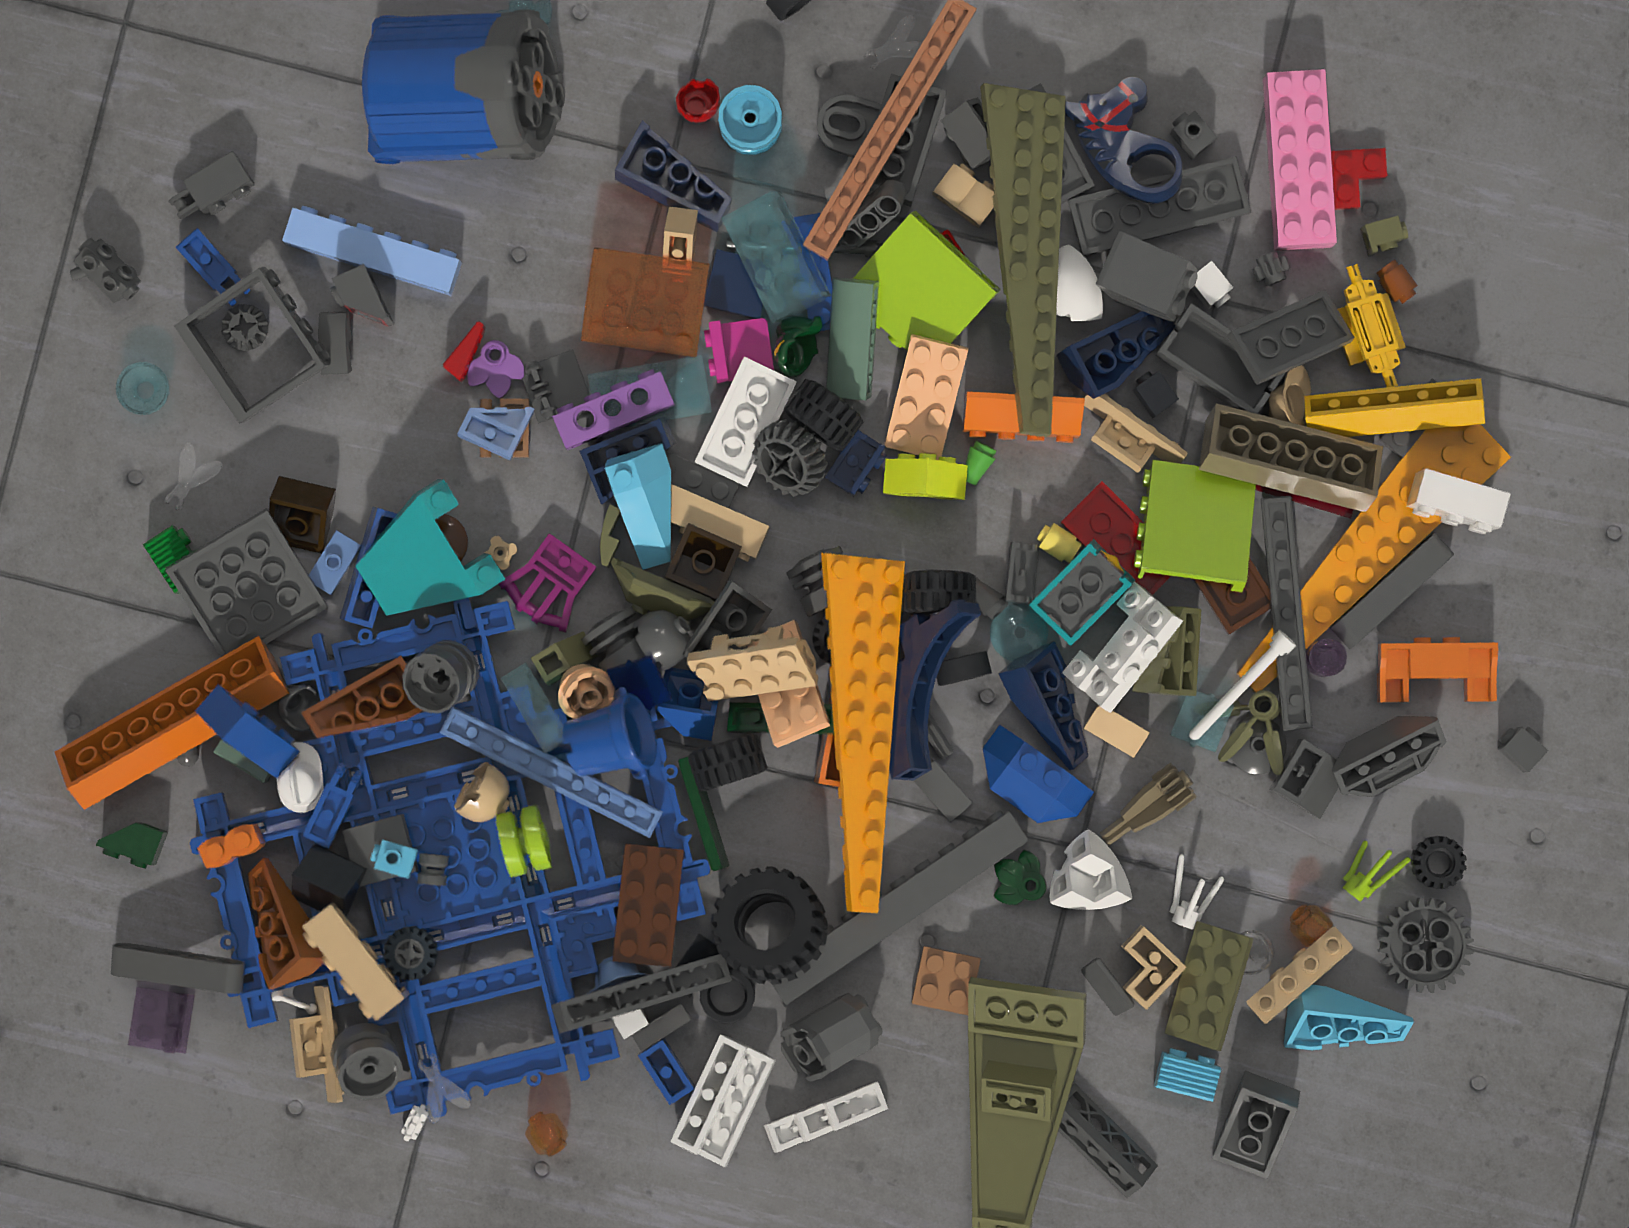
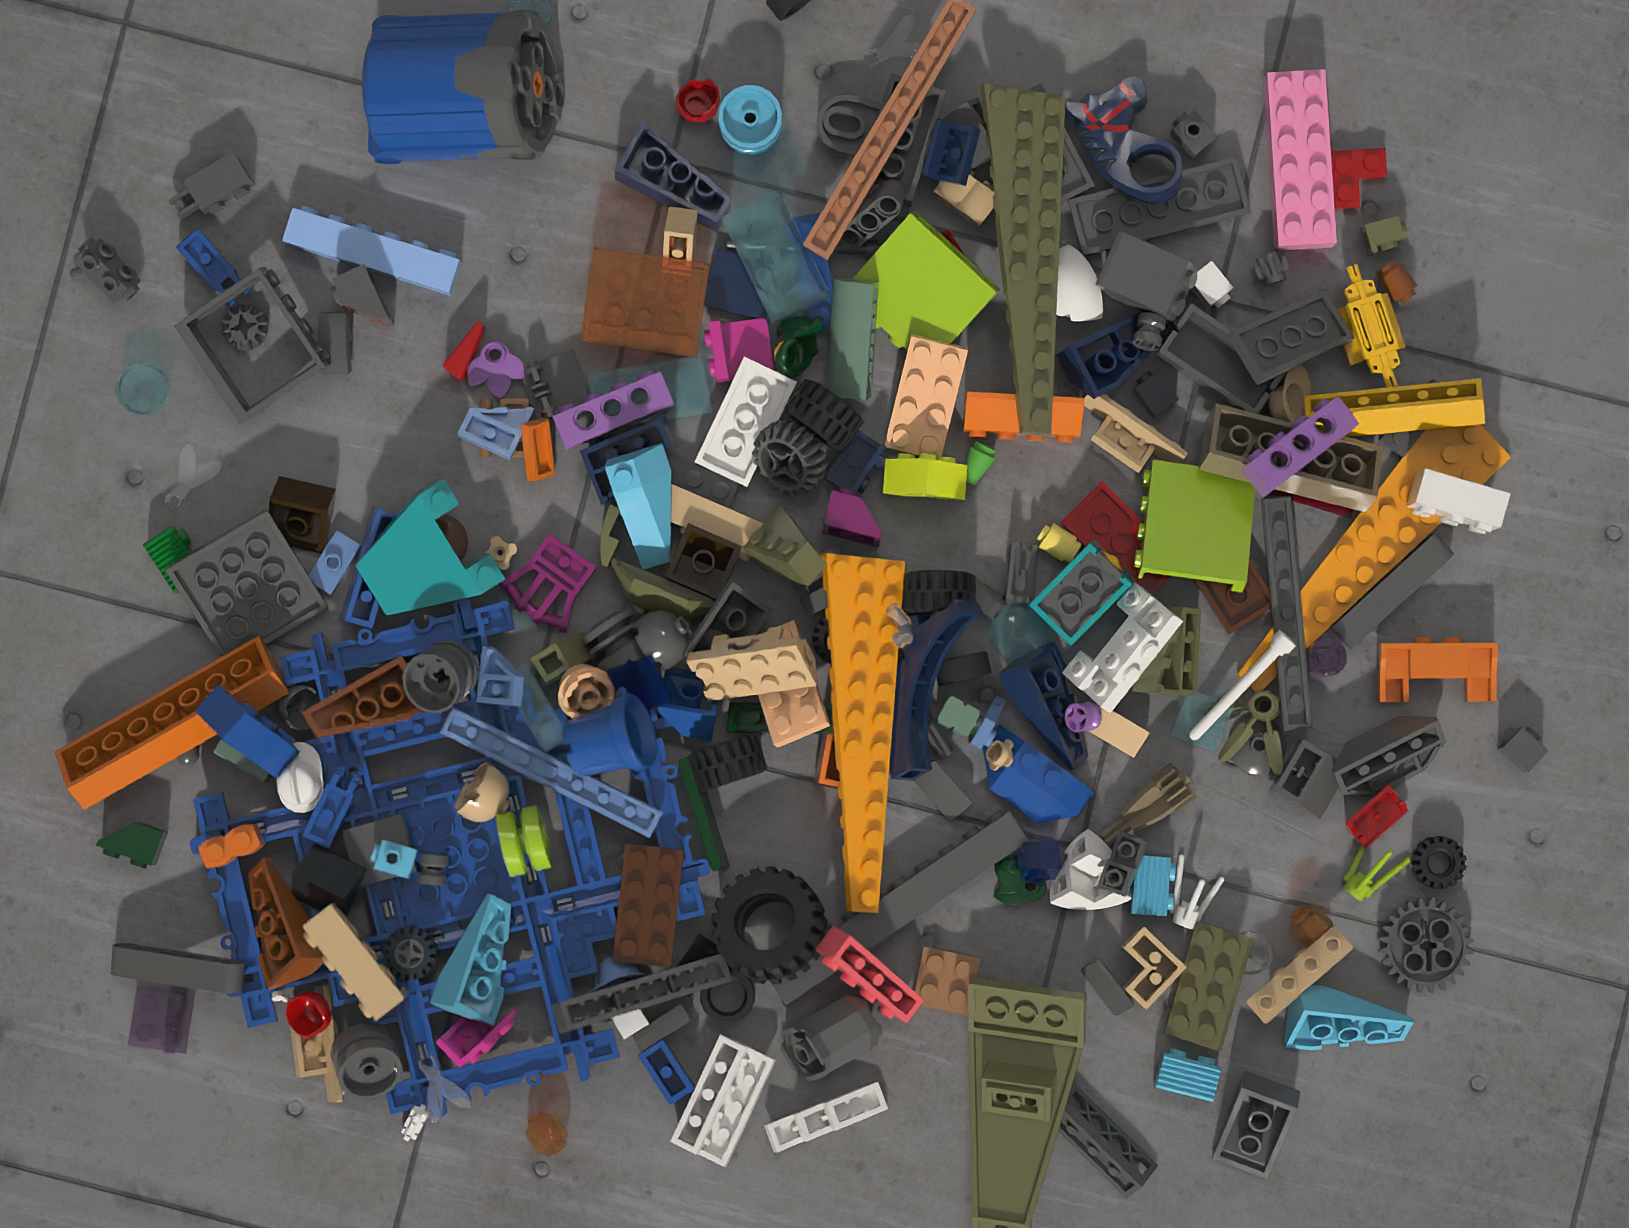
(308, 1014): none -> red hair
(471, 1039): none -> dark pink bracket
(473, 972): none -> medium azure wedge
(498, 680): none -> medium blue wing
(538, 449): none -> orange tile
(784, 549): none -> olive wedge
(850, 519): none -> magenta slope
(869, 974): none -> coral brick
(903, 623): none -> clear arm
(951, 152): none -> dark blue bracket
(961, 718): none -> sand green brick
(986, 732): none -> medium blue wing
(999, 754): none -> tan plate
(1038, 861): none -> clear blue brick
(1083, 716): none -> medium lavender wheel
(1123, 863): none -> dark grey slope
(1149, 332): none -> dark grey wheel
(1151, 886): none -> medium azure brick
(1337, 422): none -> medium lavender brick
(1376, 817): none -> red hinge

